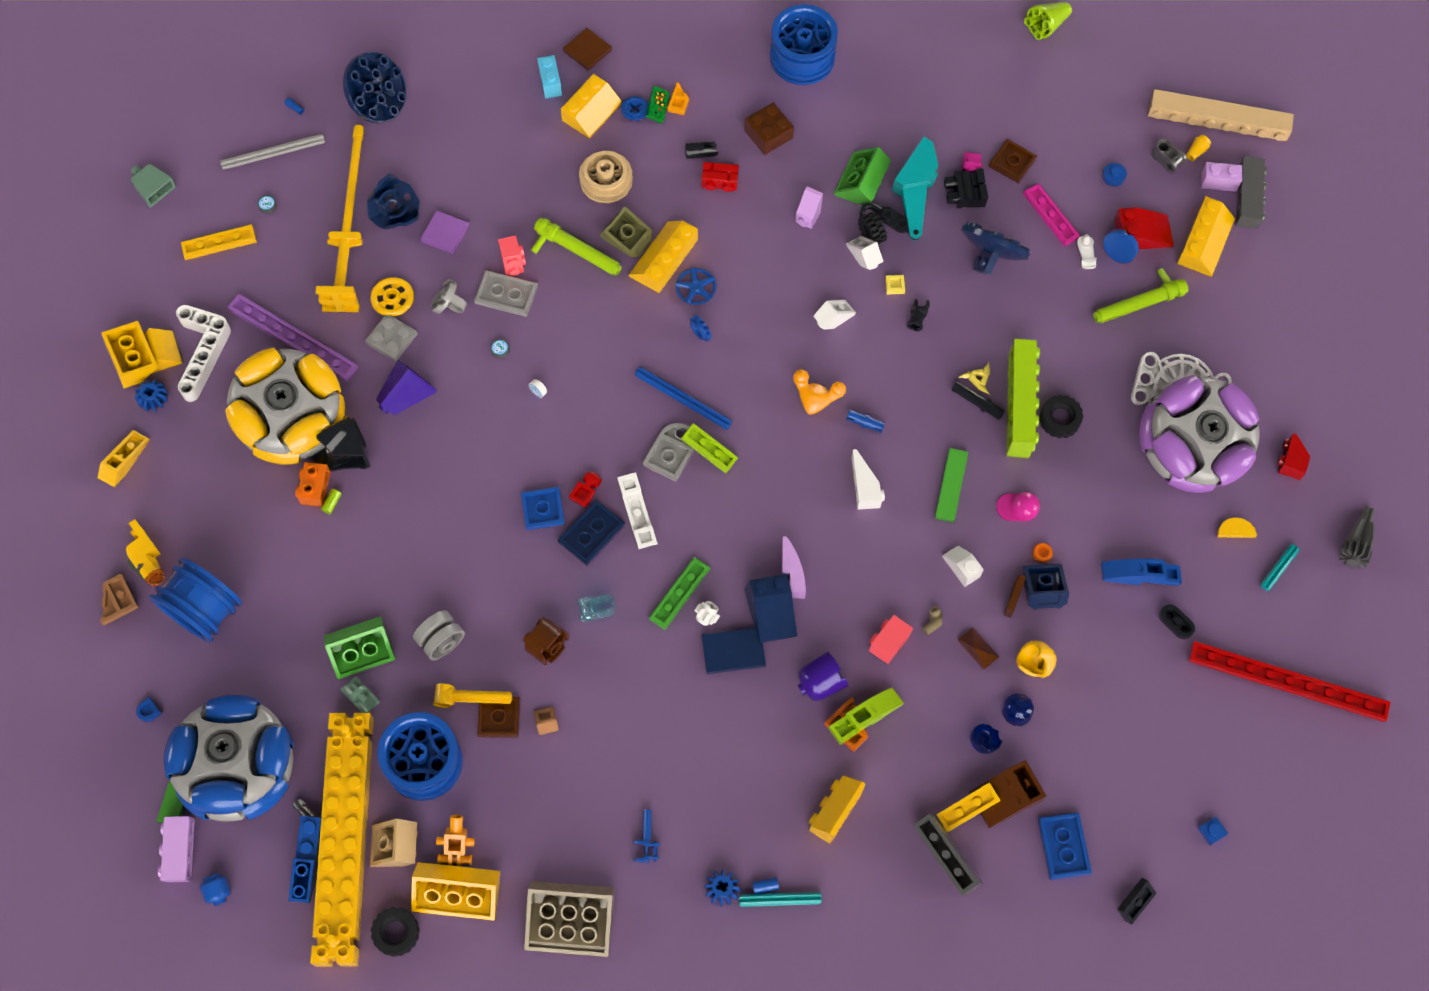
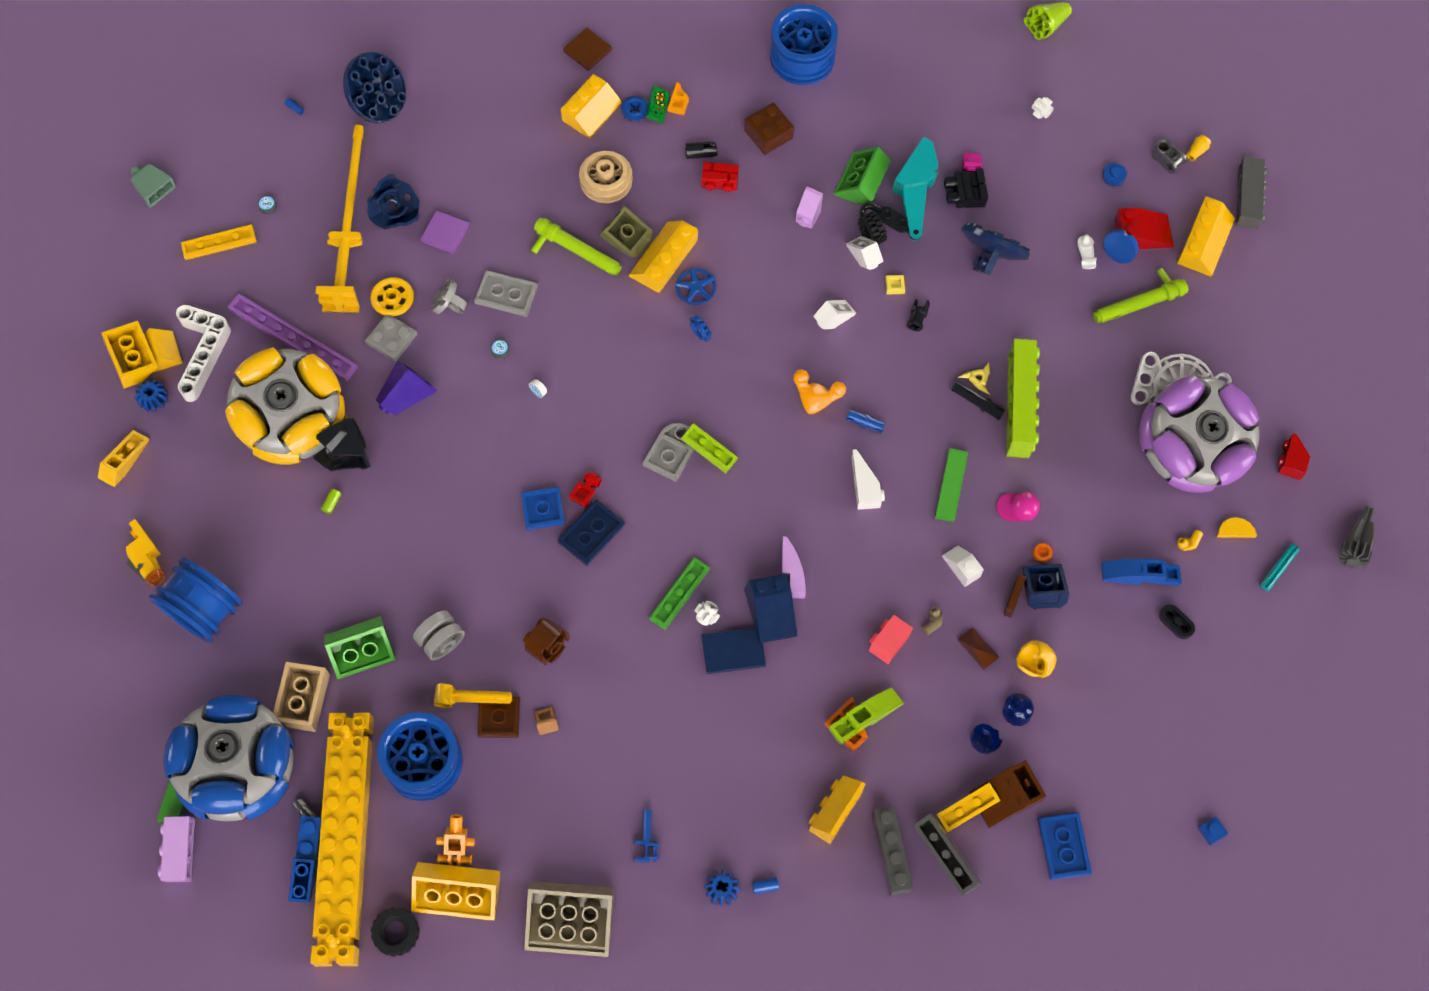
(116, 600): medium nougat wing -> none
(147, 710): blue tile -> none
(215, 889): blue head -> none
(272, 151): light grey axle -> none
(301, 696): none -> tan brick
(313, 484): orange brick -> none
(360, 695): sand green hips -> none
(393, 843): tan slope -> none
(512, 255): coral brick -> none
(549, 76): medium azure brick -> none
(595, 608): clear light blue piece -> none
(636, 510): white slope -> none
(683, 398): blue axle -> none
(778, 899): teal axle -> none
(821, 678): dark purple cylinder -> none
(892, 851): none -> dark grey brick
(1013, 161): reddish brown tile -> none
(1042, 108): none -> white gear
(1051, 215): dark pink tile -> none
(1051, 426): black tyre -> none
(1136, 901): black plate -> none
(1192, 543): none -> yellow arm
(1220, 115): tan brick -> none
(1221, 176): lavender brick -> none
(1289, 681): red plate -> none

